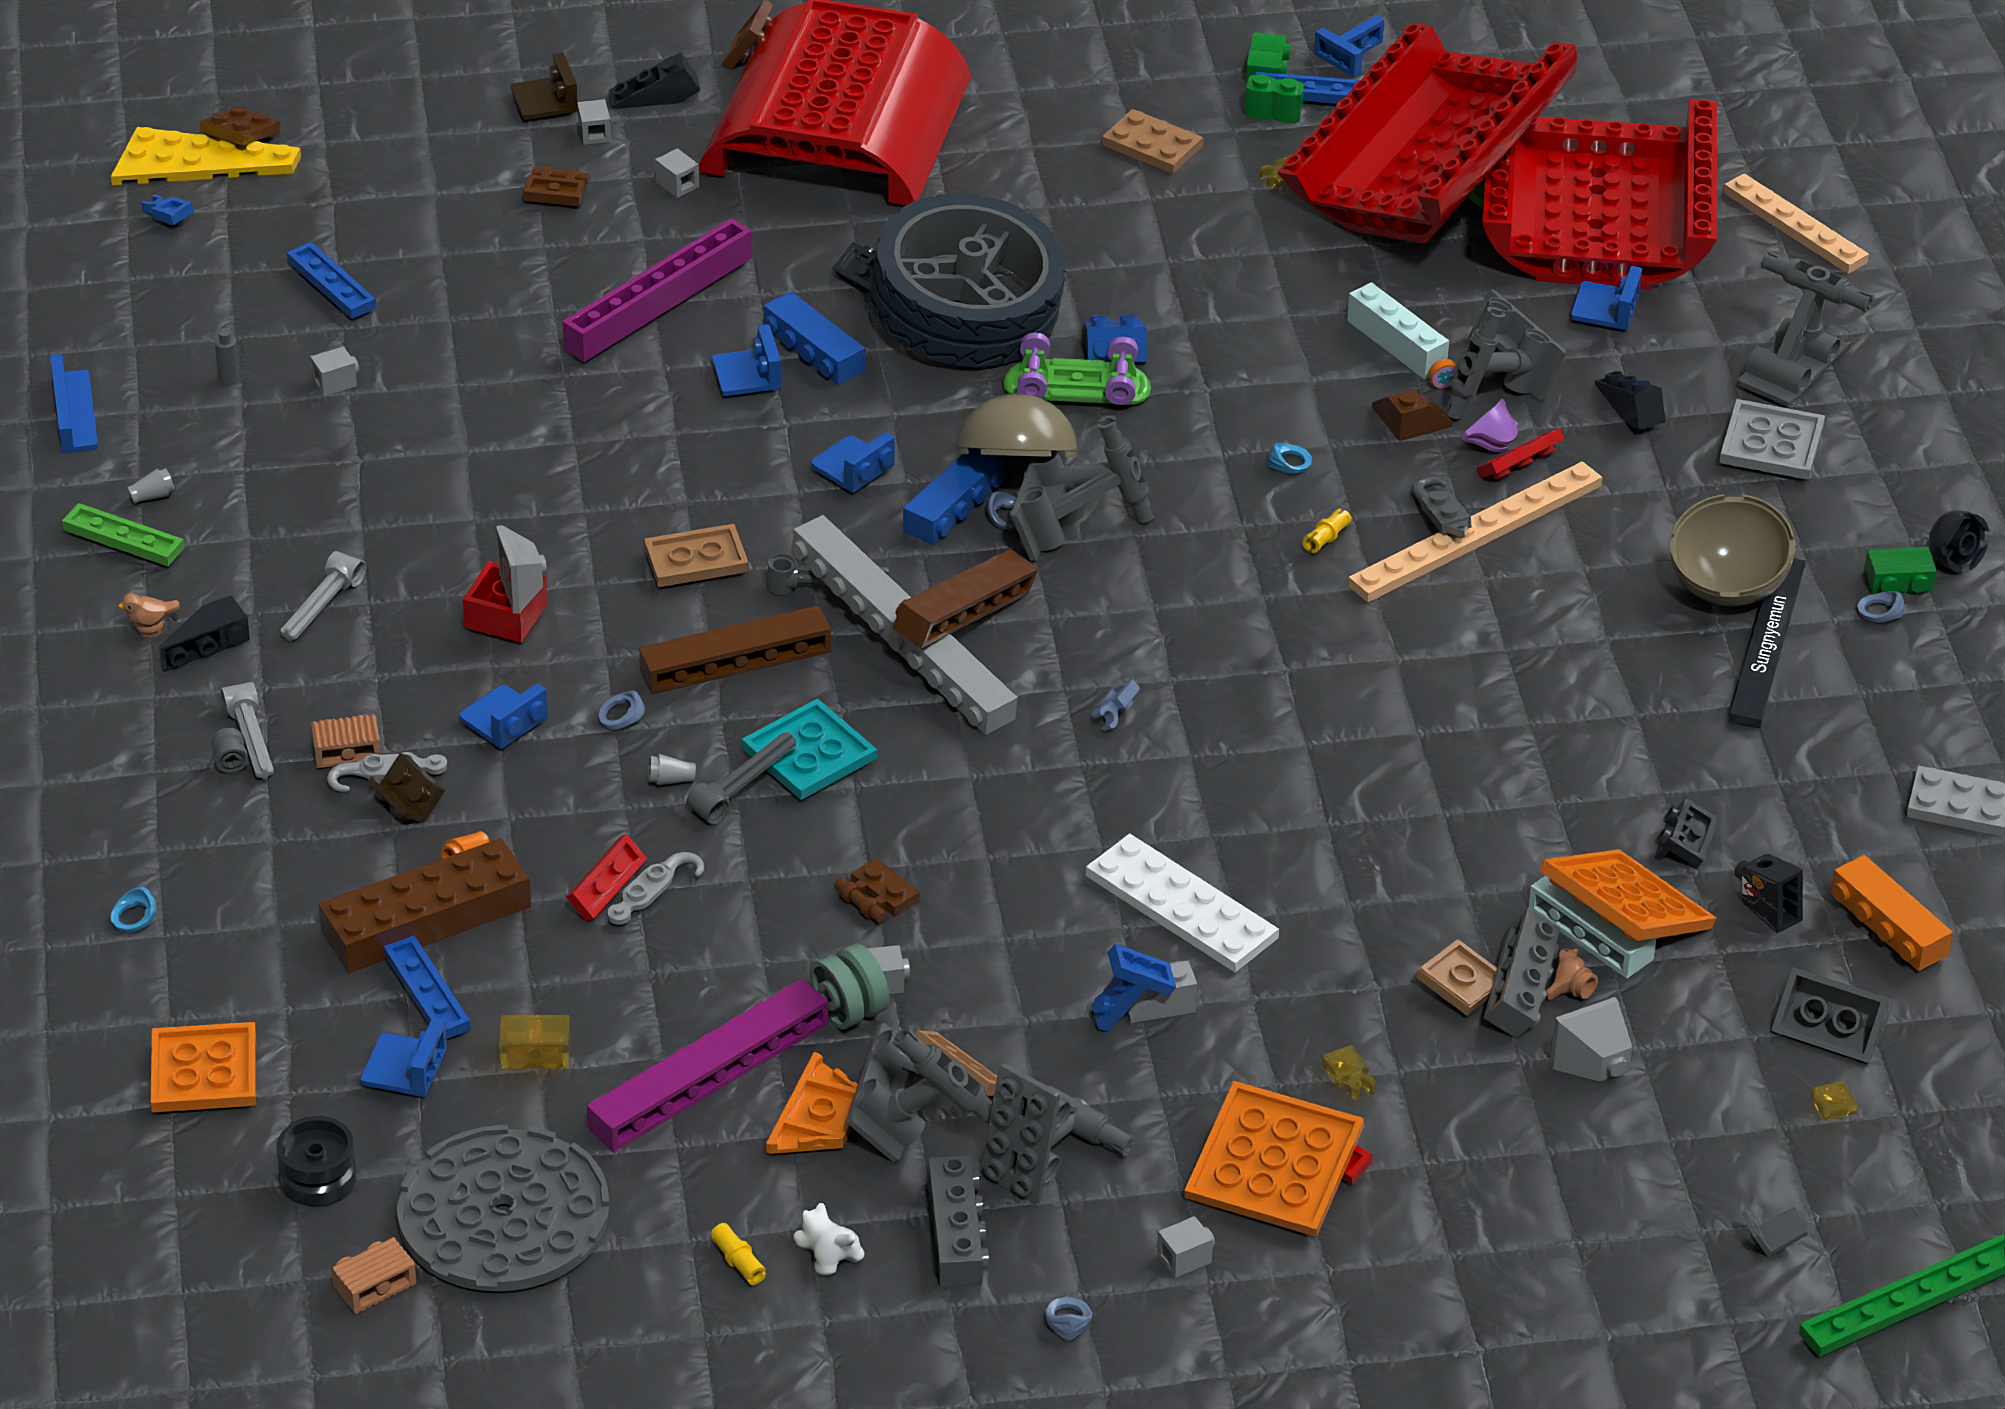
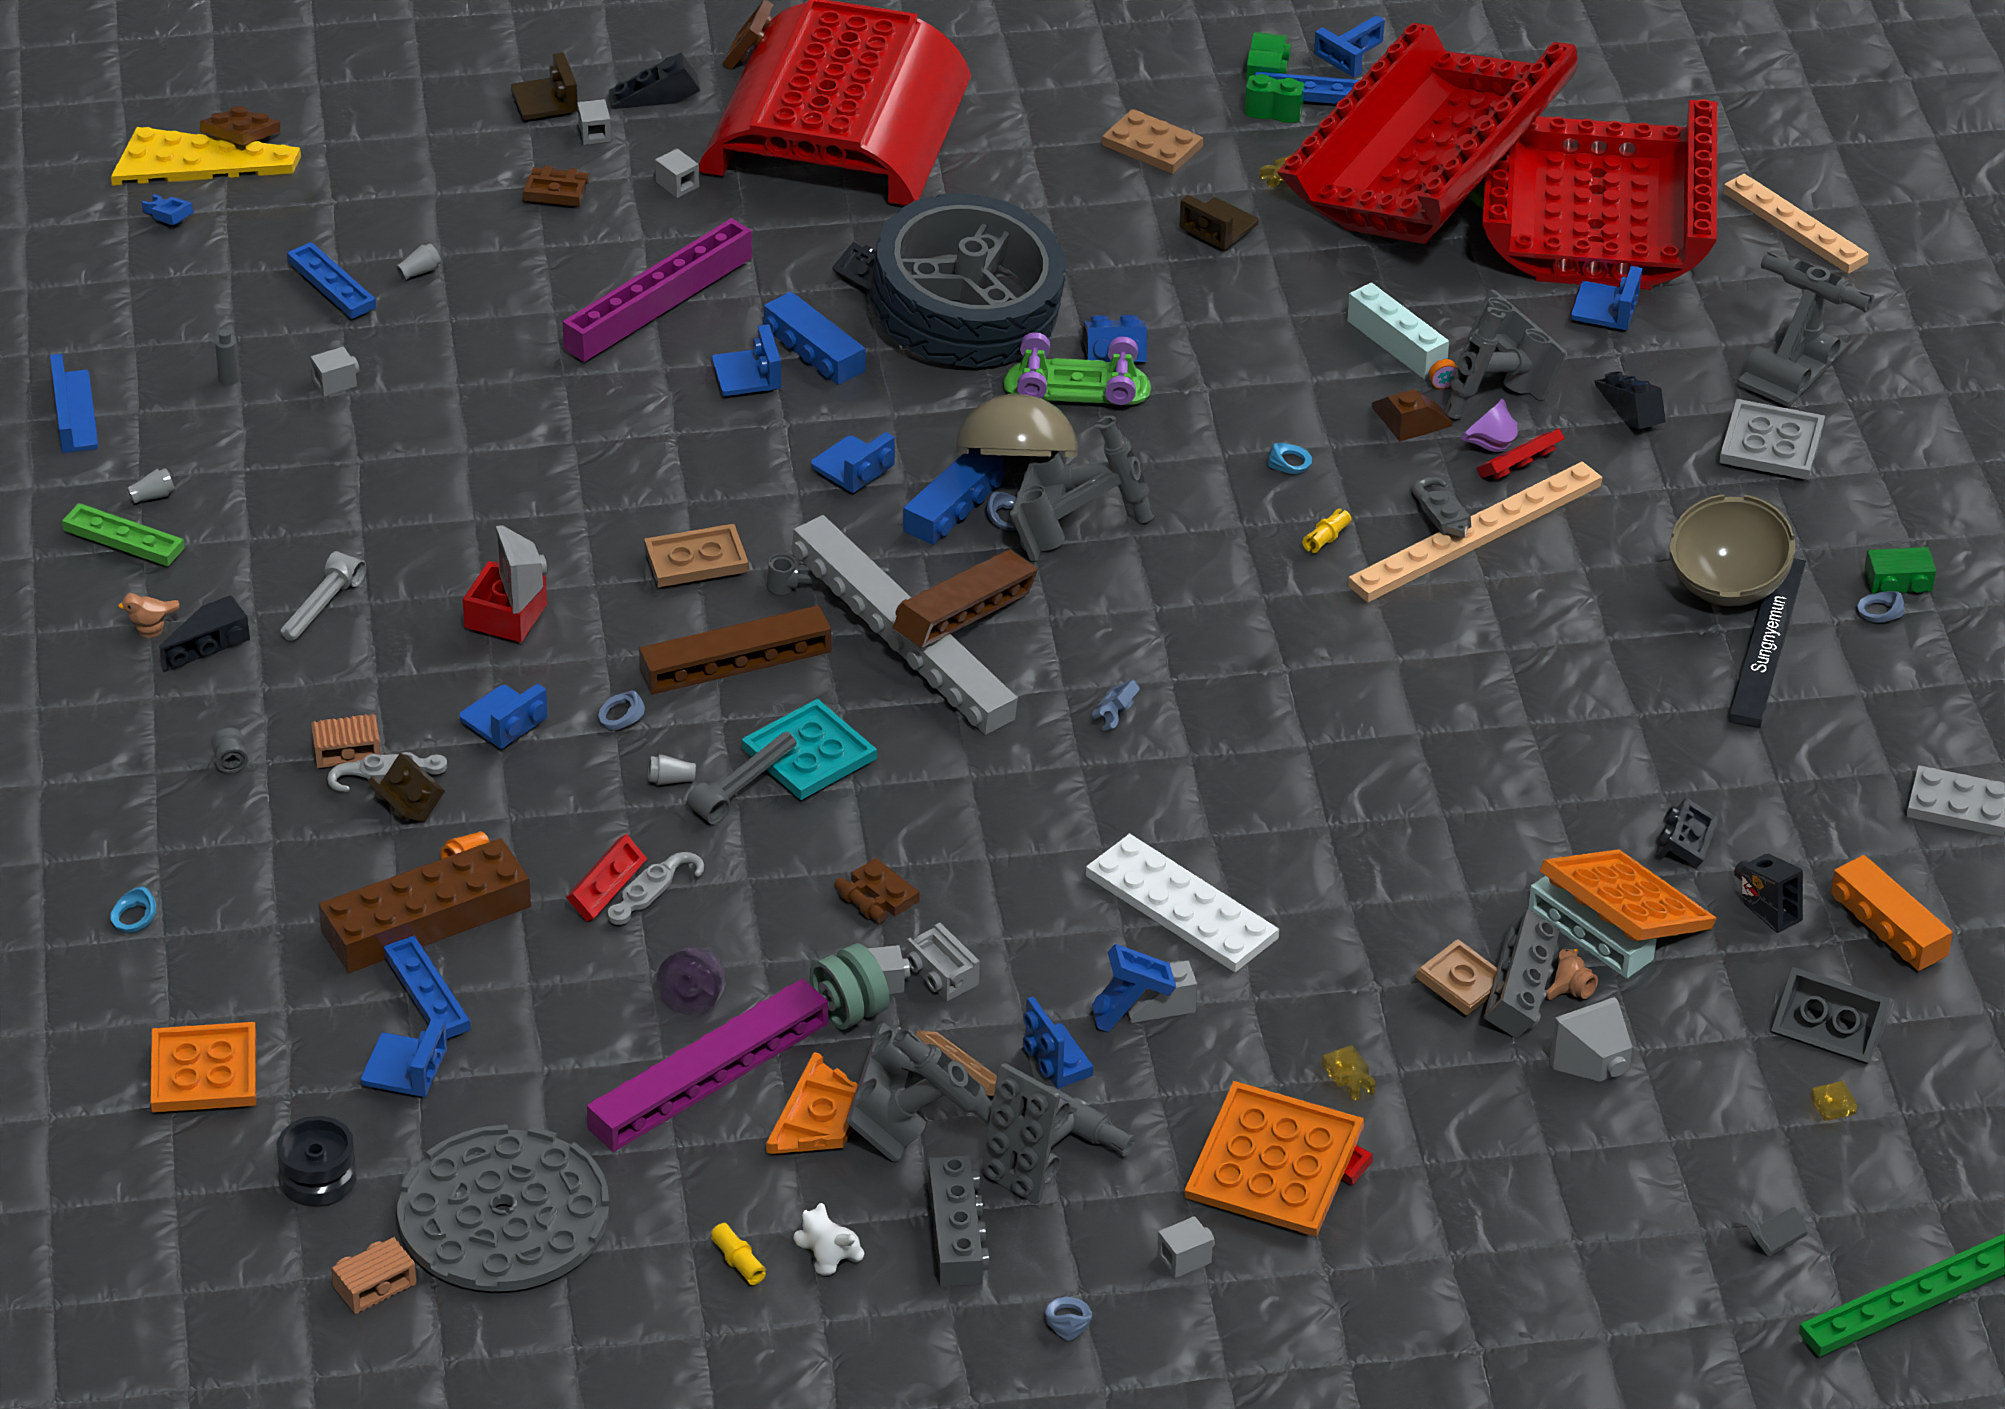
(241, 704): light grey axle -> none
(420, 261): none -> light grey cone
(535, 1041): clear yellow brick -> none
(692, 980): none -> clear purple cylinder
(943, 962): none -> light grey hinge
(1053, 1048): none -> blue bracket
(1215, 221): none -> dark brown bracket
(1958, 540): black cylinder -> none

